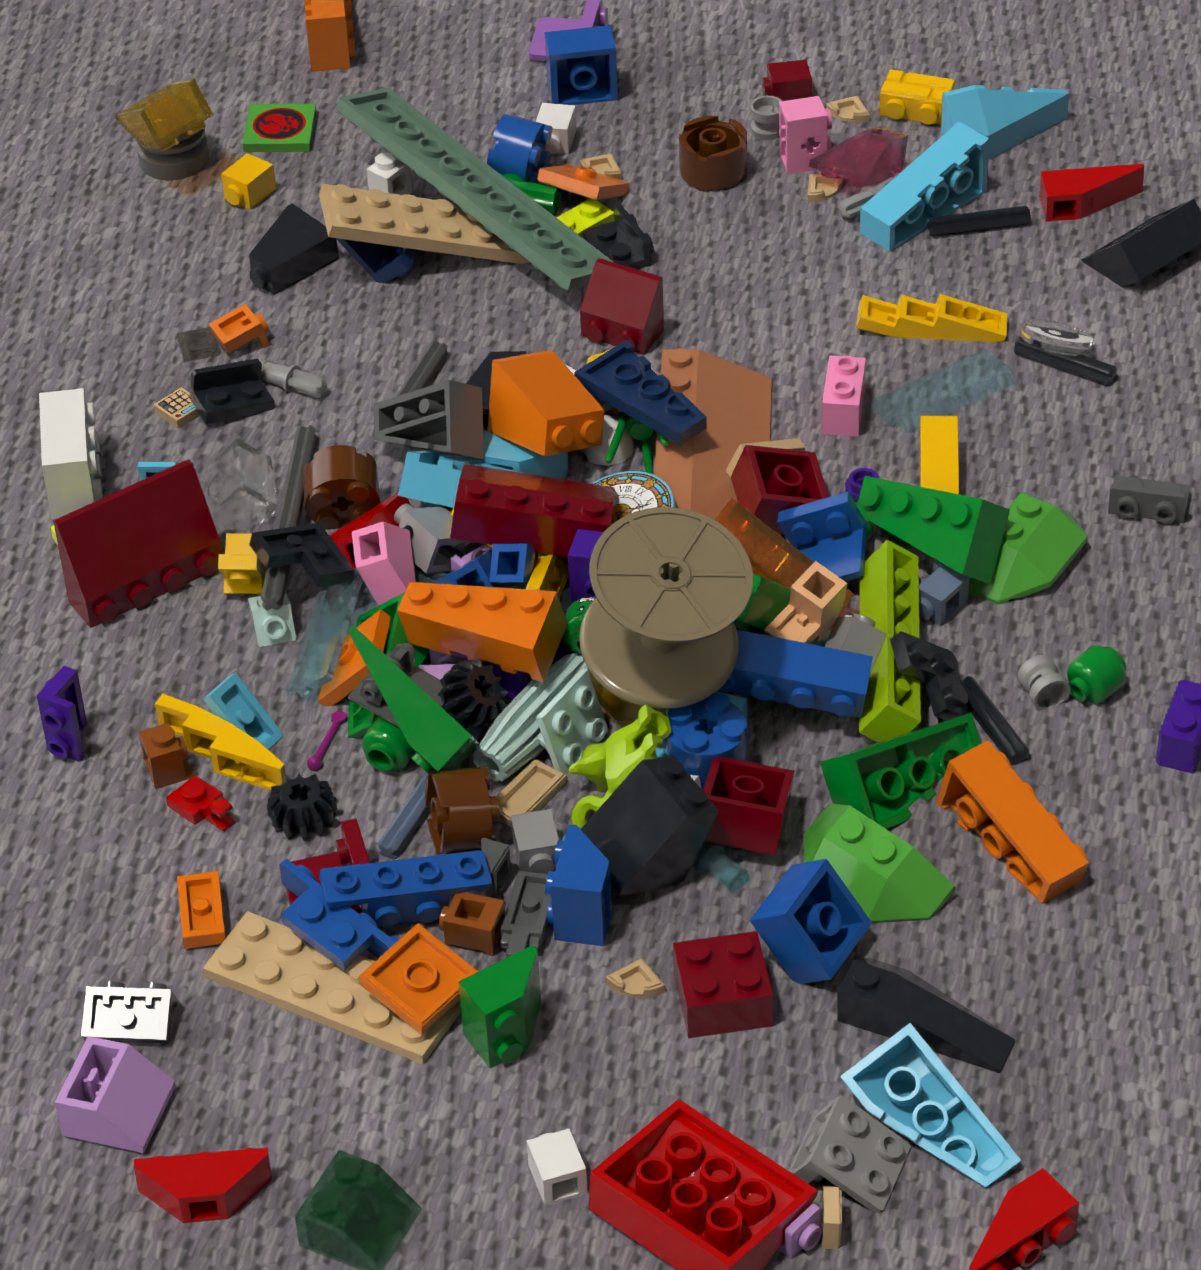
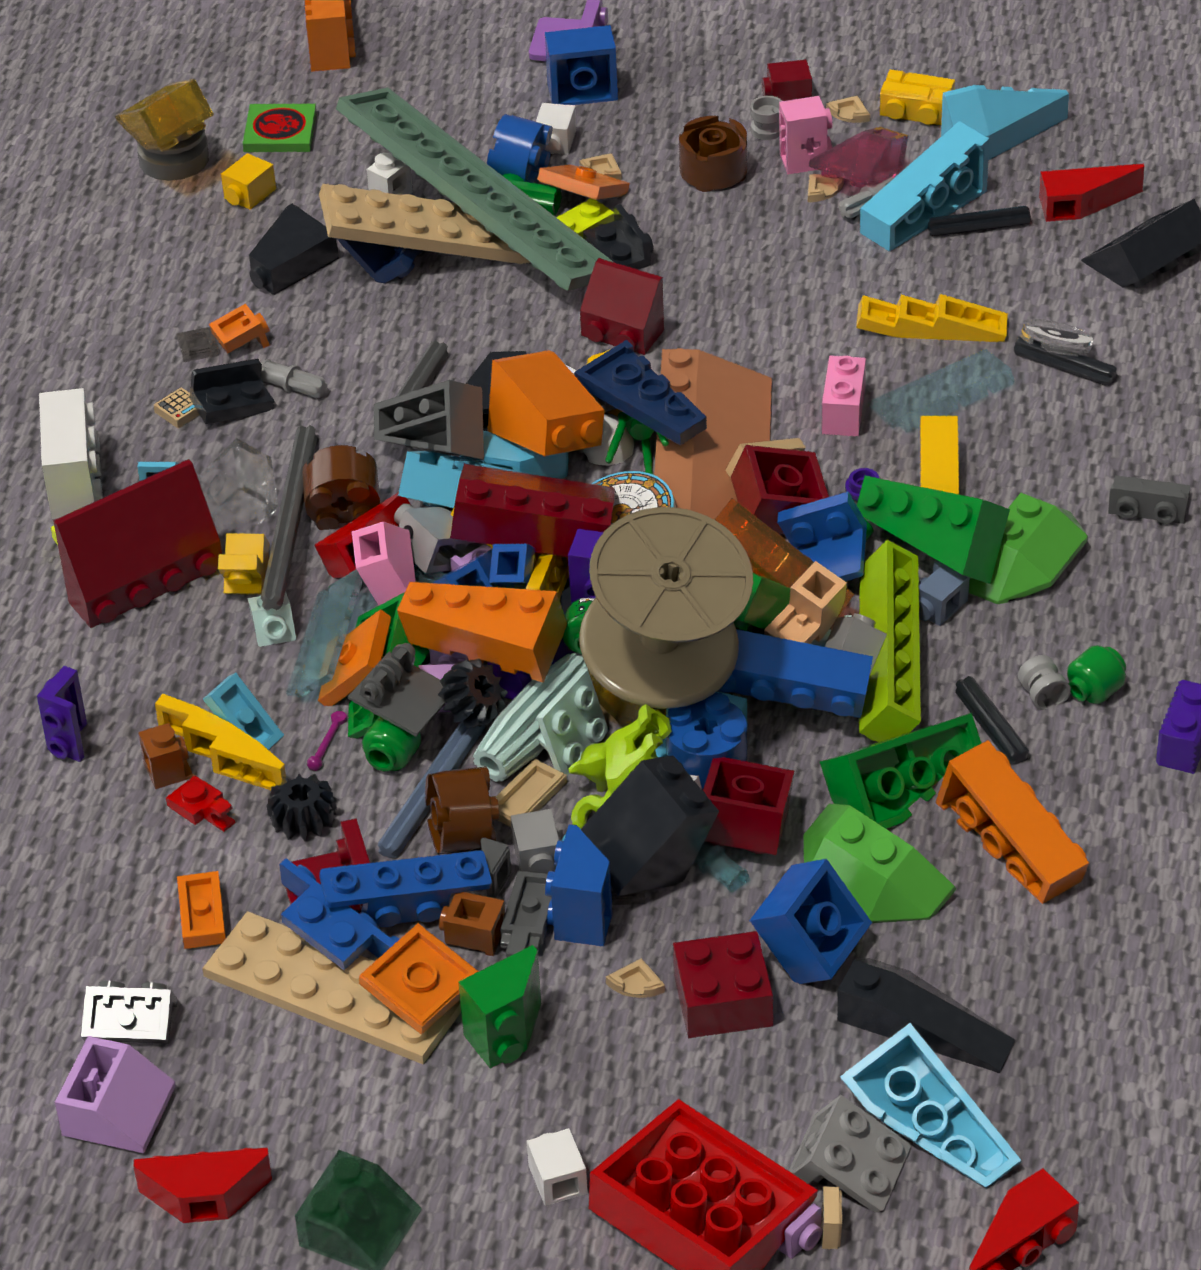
(304, 545): black plate -> none
(425, 725): green wedge -> none
(937, 669): black plate -> none

